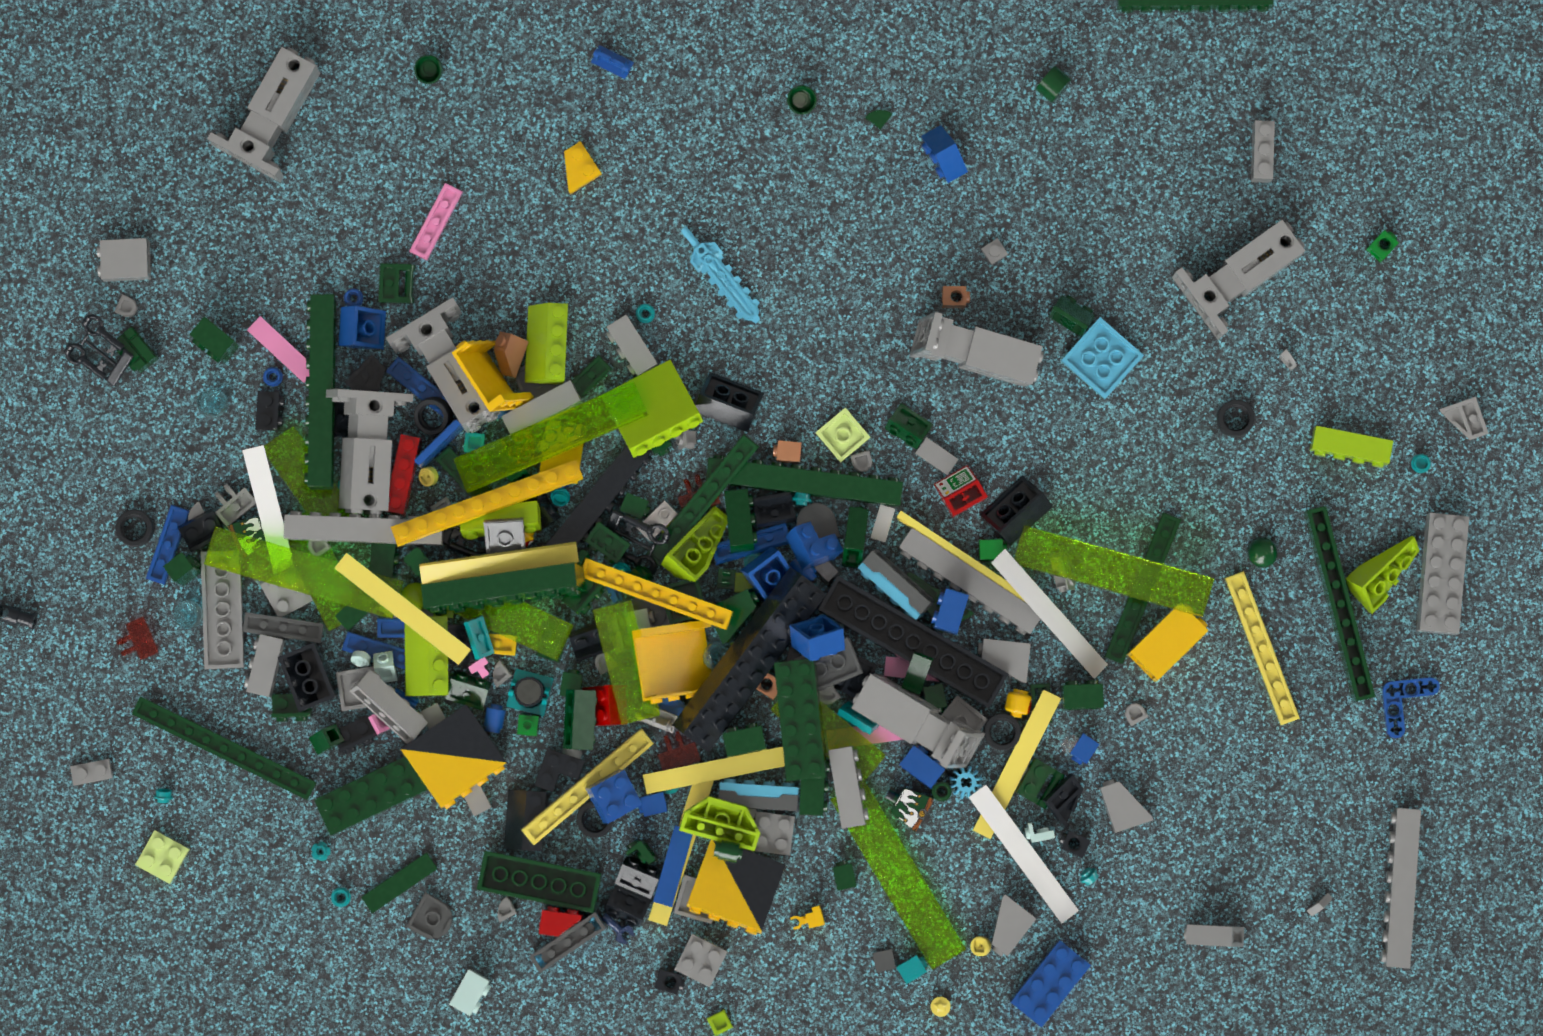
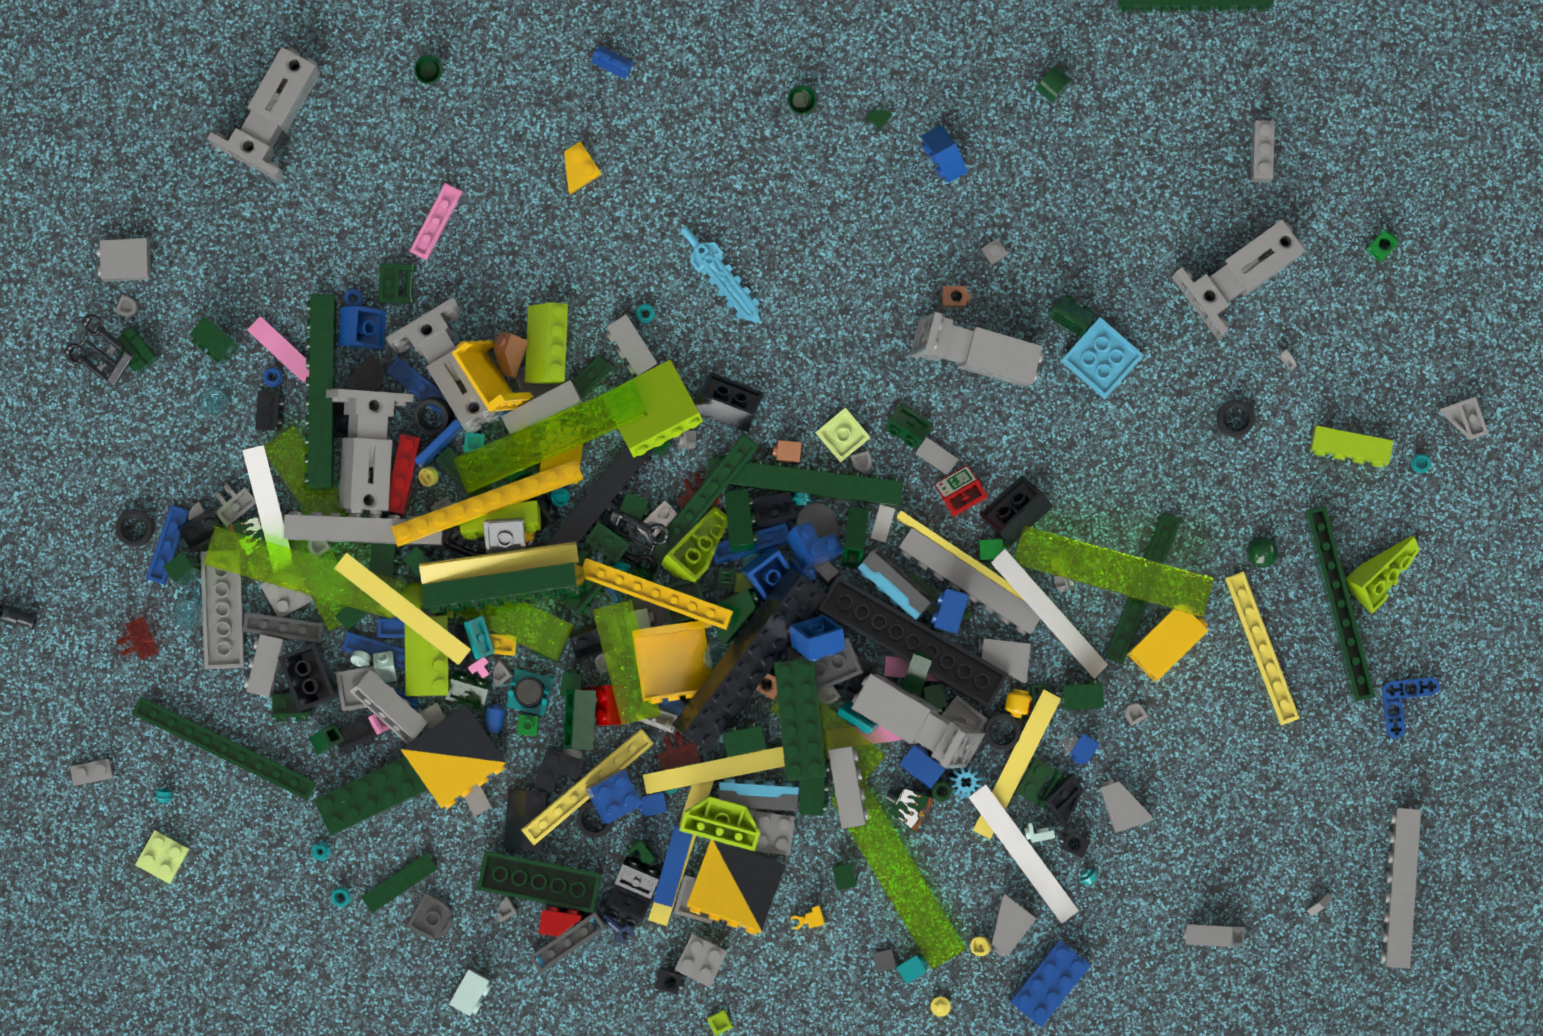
(728, 851): dark green brick -> none
(1442, 573): light grey brick -> none

